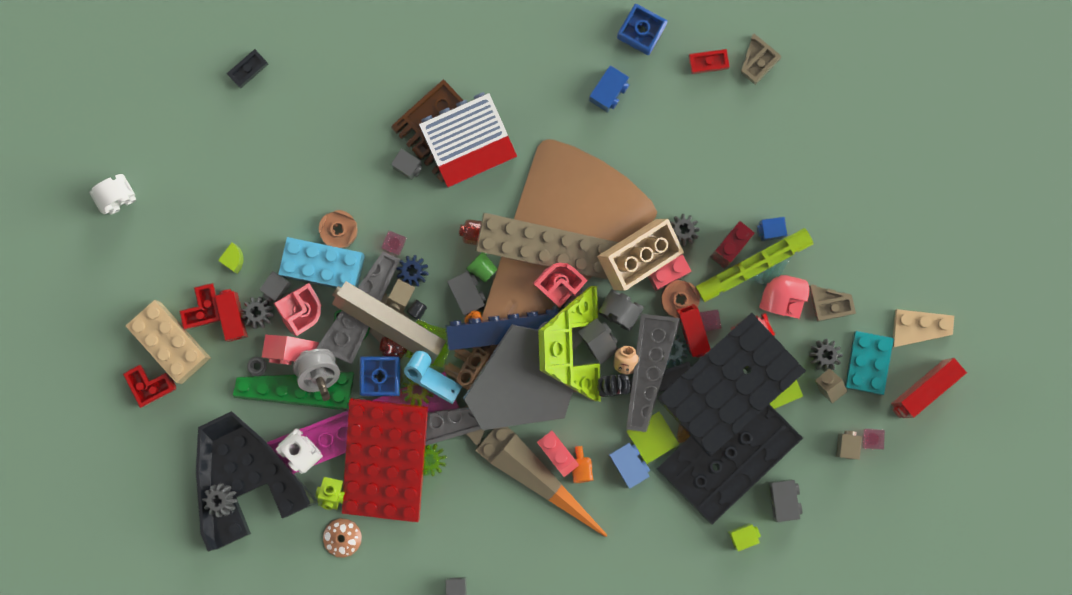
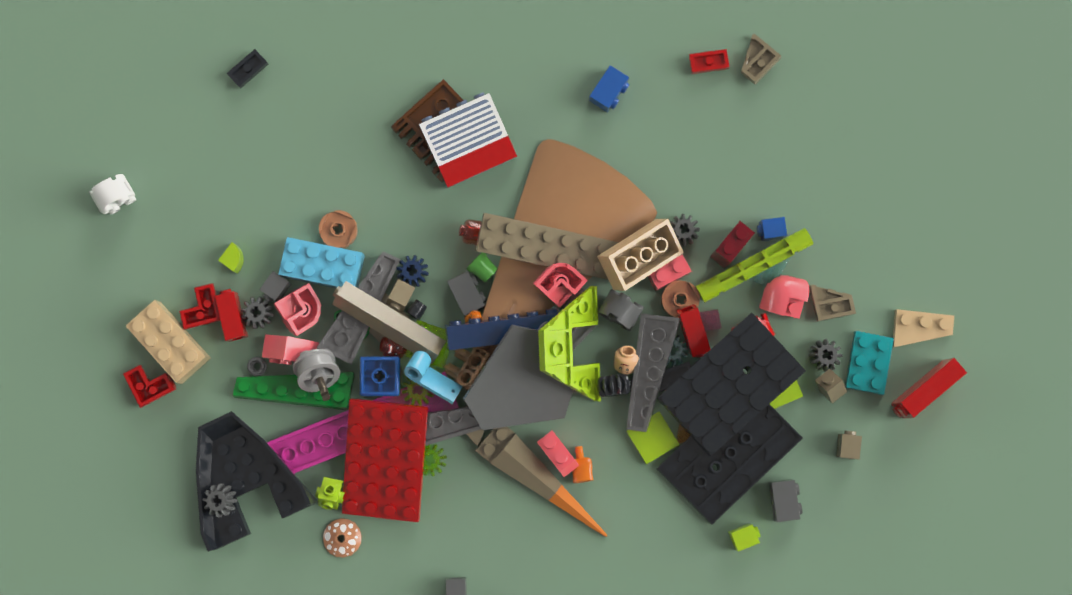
(299, 451): white brick -> none
(394, 243): clear pink plate -> none
(407, 164): dark grey brick -> none
(598, 340): dark grey brick -> none
(629, 465): medium blue brick -> none
(637, 18): blue brick -> none
(873, 438): clear pink plate -> none

